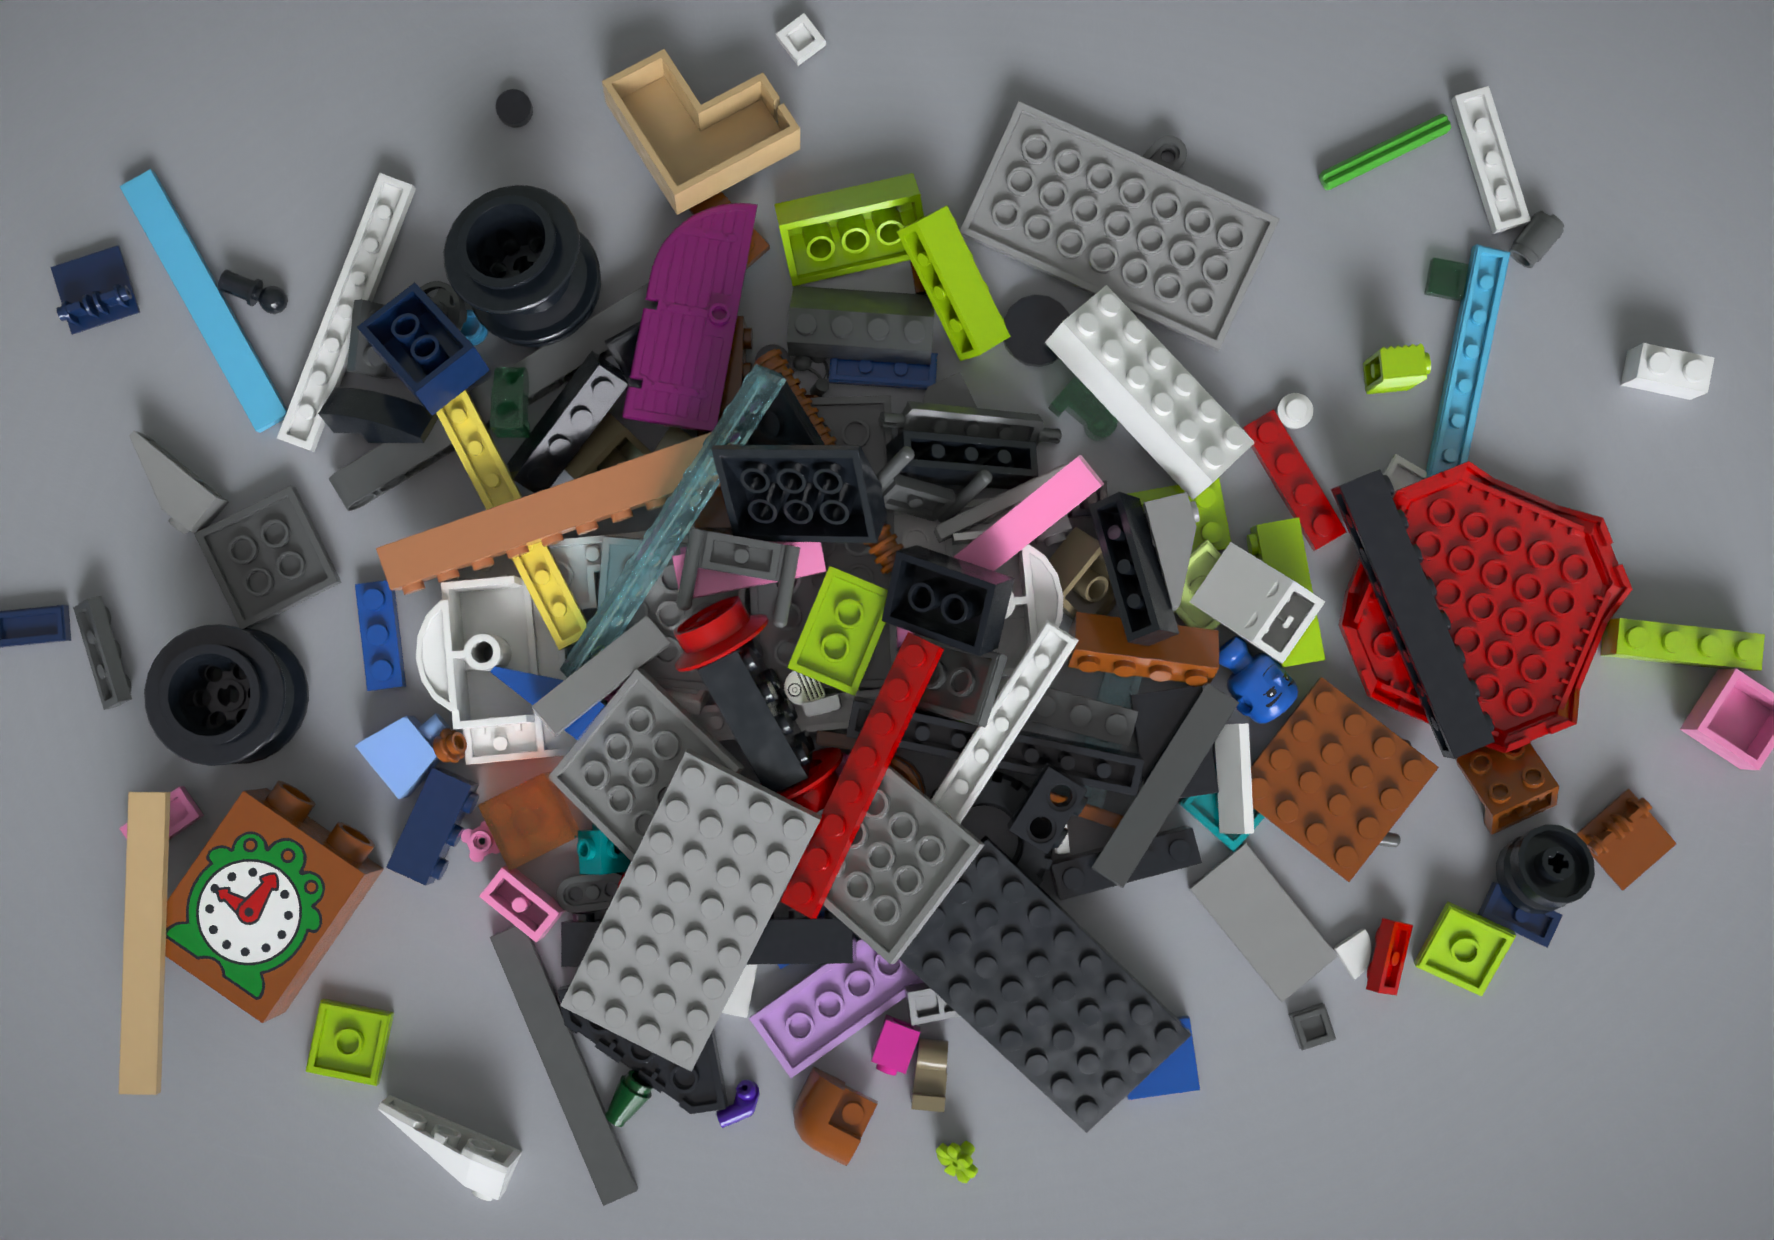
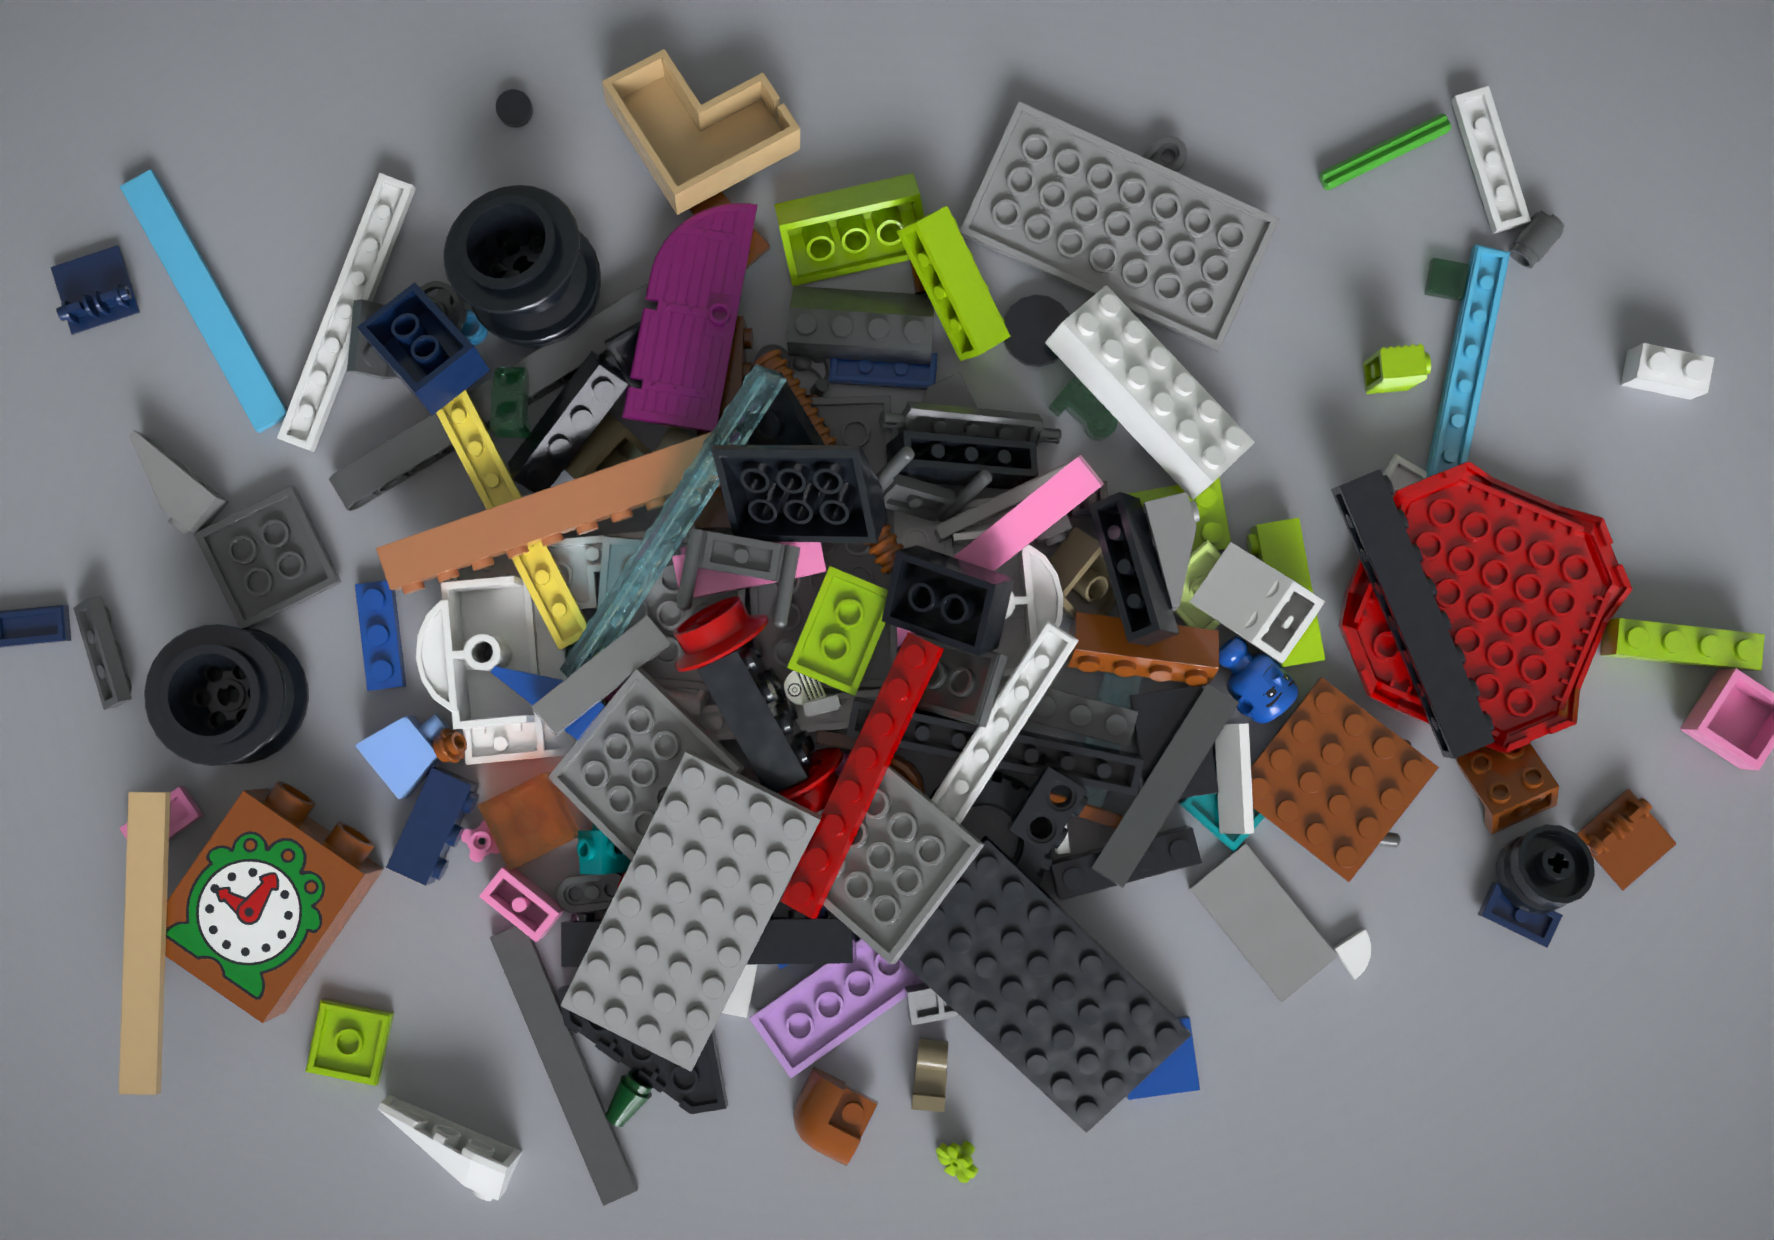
(270, 298): black pin -> none
(377, 416): black slope -> none
(743, 1106): dark purple arm -> none
(801, 39): white plate -> none
(895, 1045): dark pink brick -> none
(1294, 480): red plate -> none
(1295, 410): white plate -> none
(1312, 1026): dark grey tile -> none
(1389, 956): red plate -> none
(1464, 948): lime tile -> none

